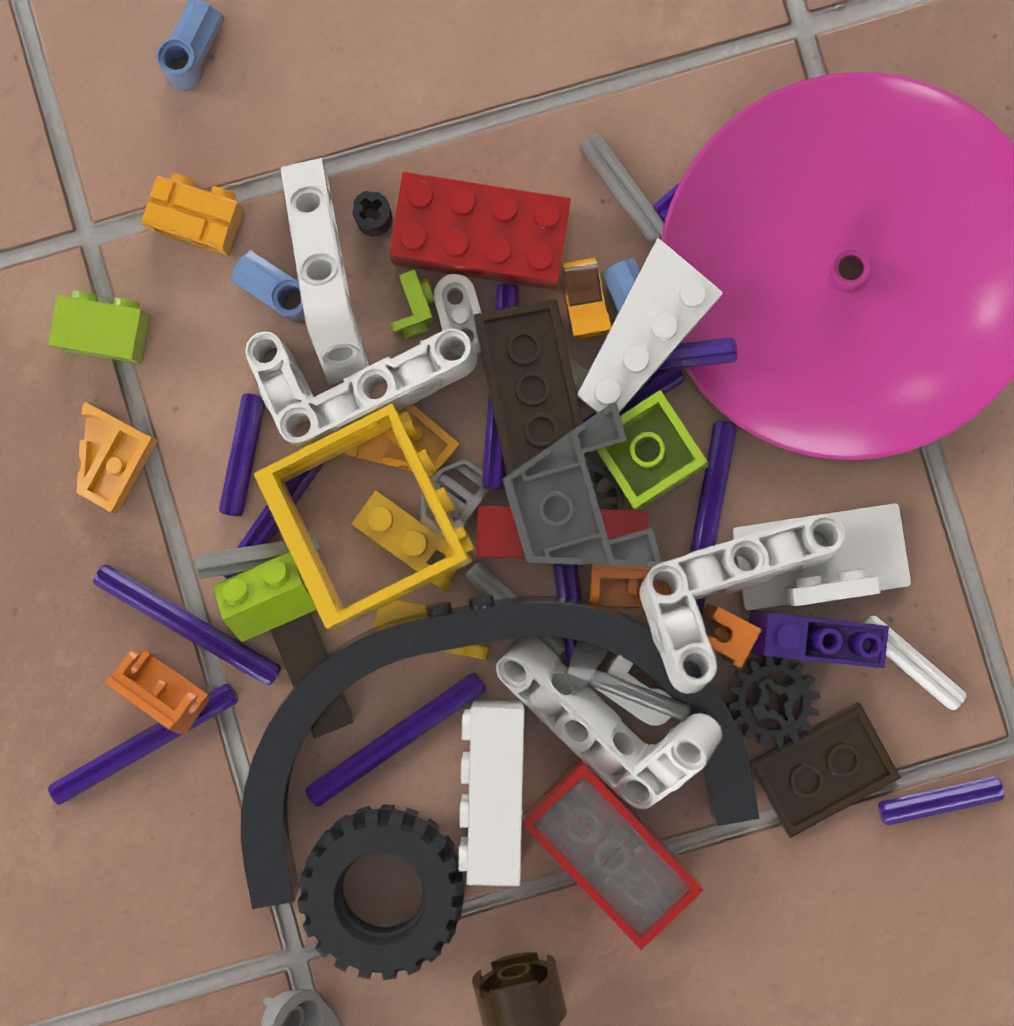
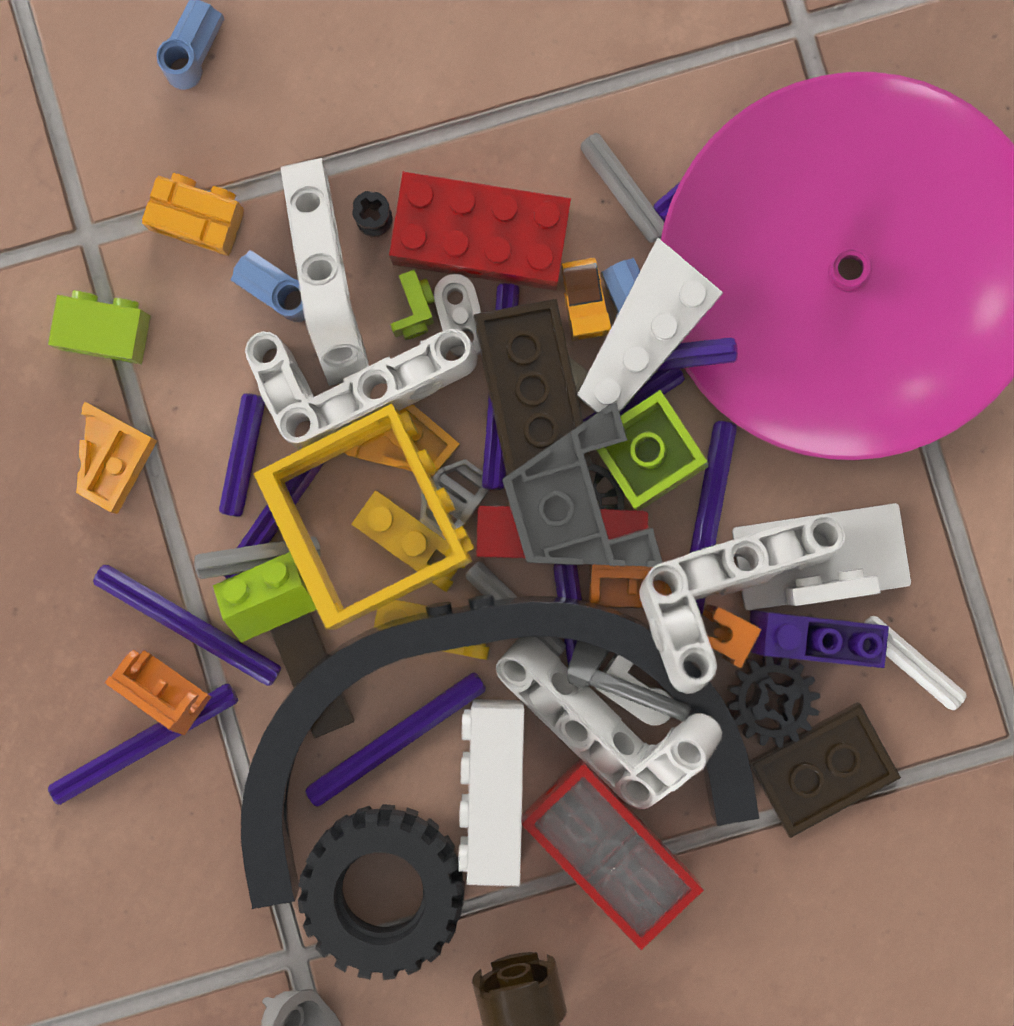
(941, 800): dark purple axle -> none

